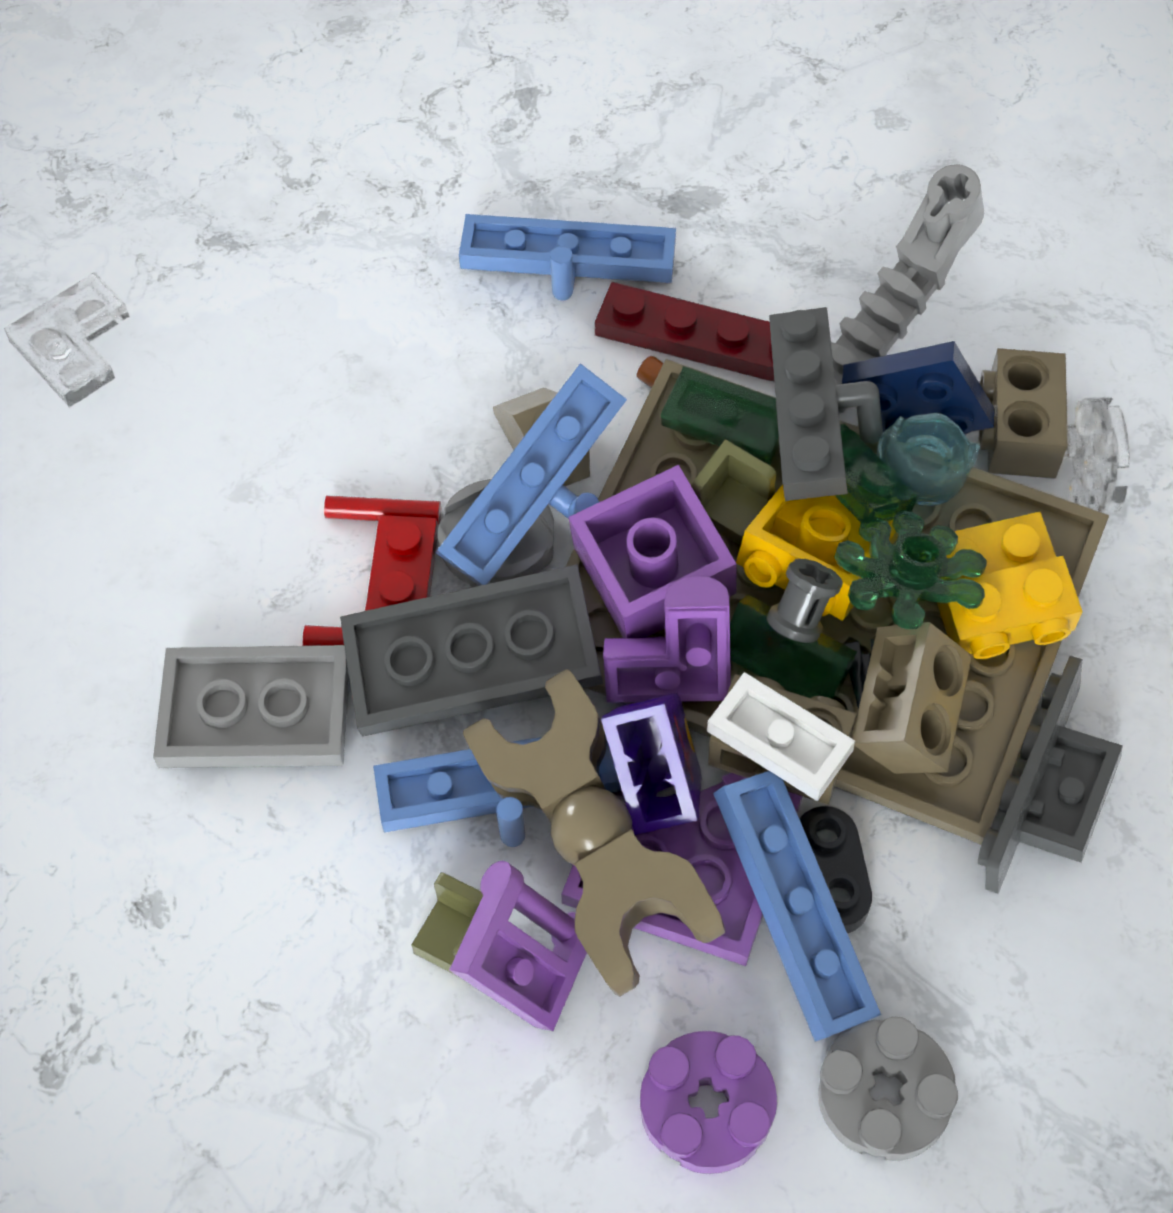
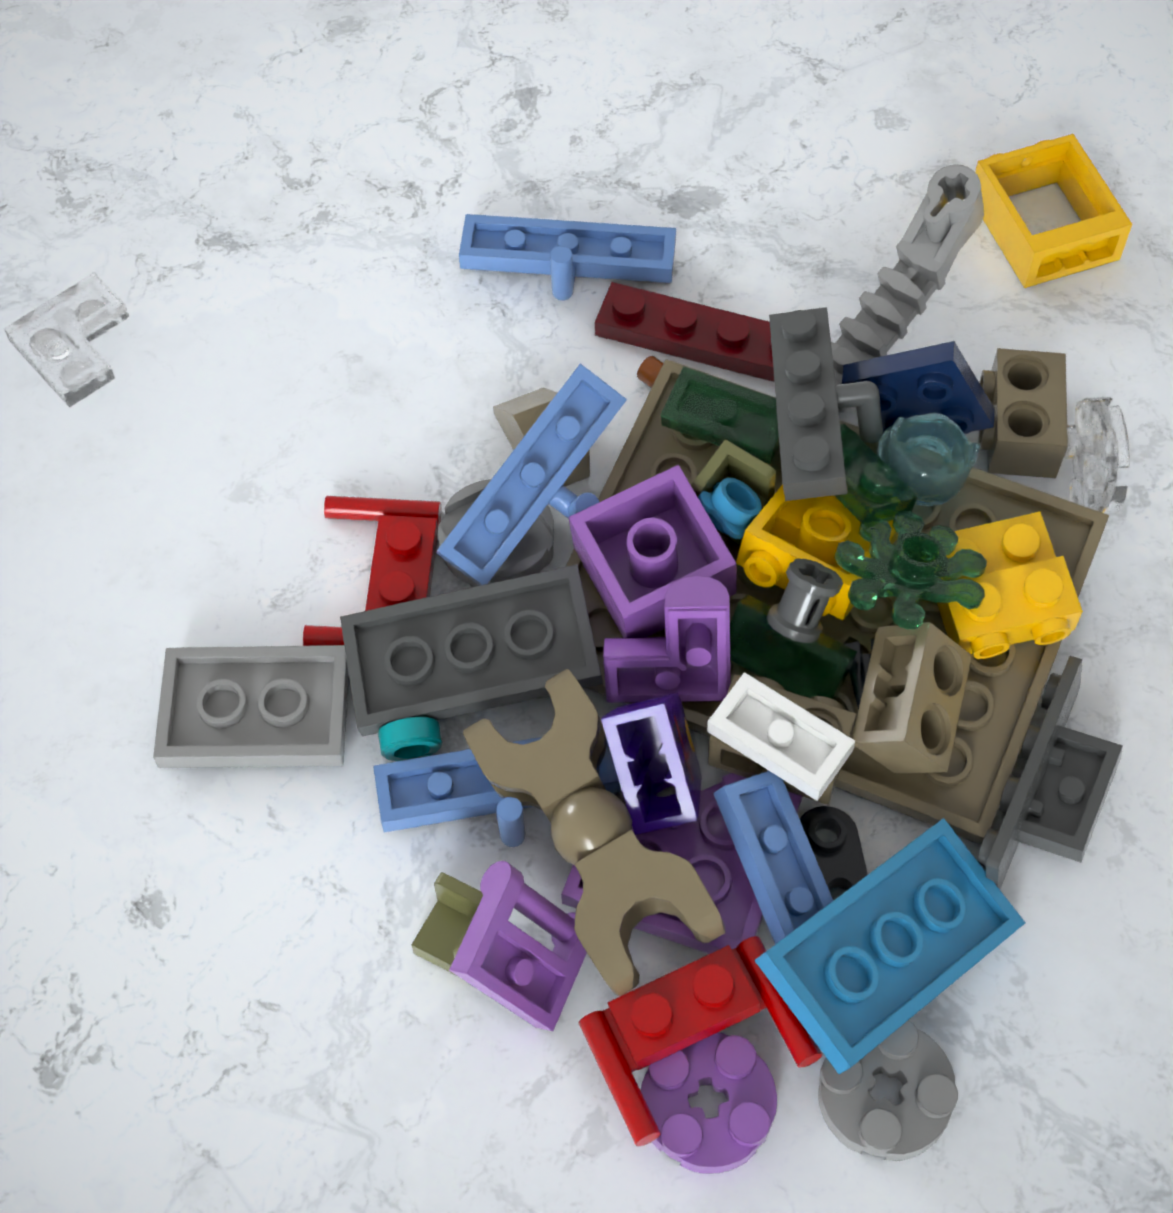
(410, 738): none -> teal tile
(681, 1012): none -> red plate
(731, 506): none -> dark azure plate
(889, 945): none -> dark azure plate
(1066, 249): none -> yellow window

